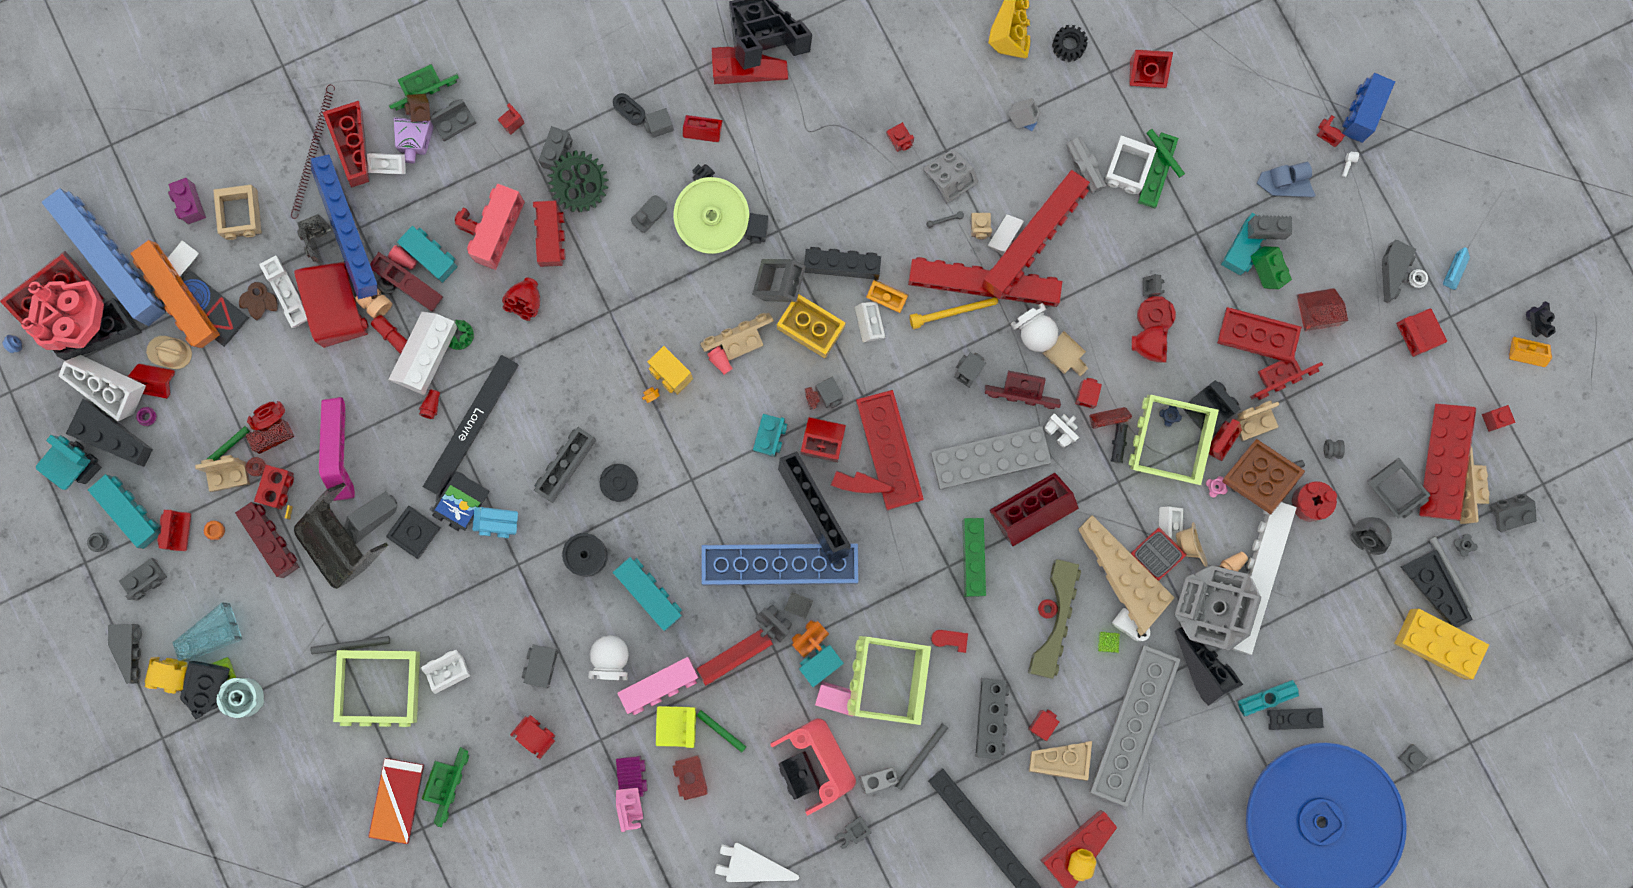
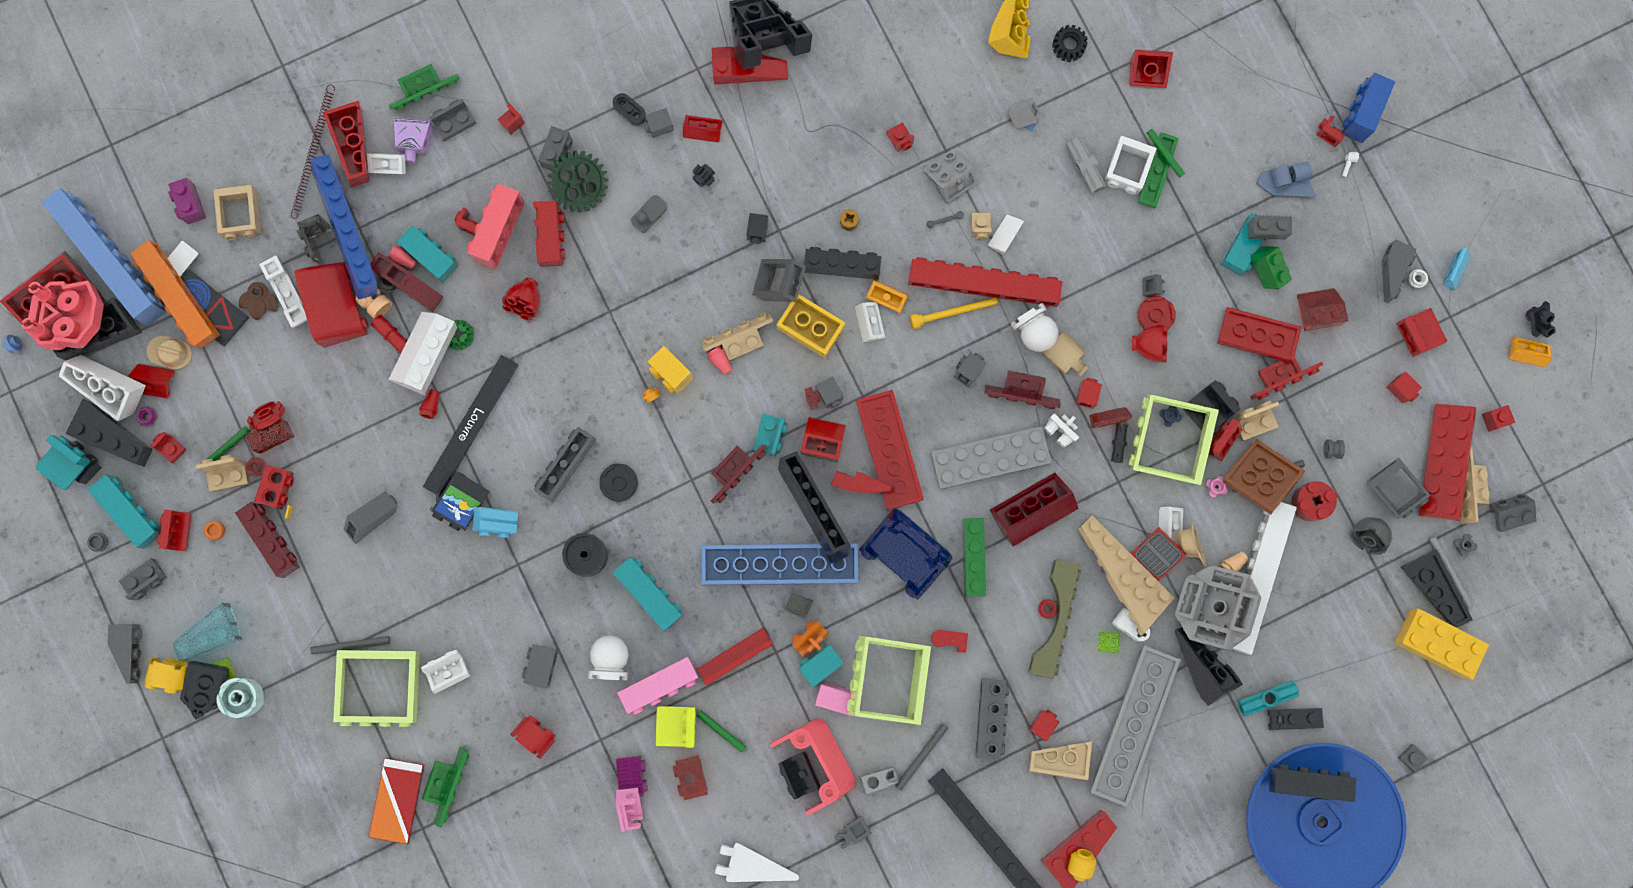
(168, 446): none -> red bracket
(330, 544): clear smoke windscreen -> none
(332, 447): dark pink beam -> none
(413, 532): black tile -> none
(417, 107): reddish brown brick -> none
(711, 215): yellowish green dish -> none
(733, 467): none -> dark red bracket
(771, 625): dark grey hips -> none
(849, 223): none -> pearl gold wheel
(907, 552): none -> clear blue windscreen
(1035, 234): red brick -> none
(1312, 784): none -> black brick
(1404, 388): none -> red brick

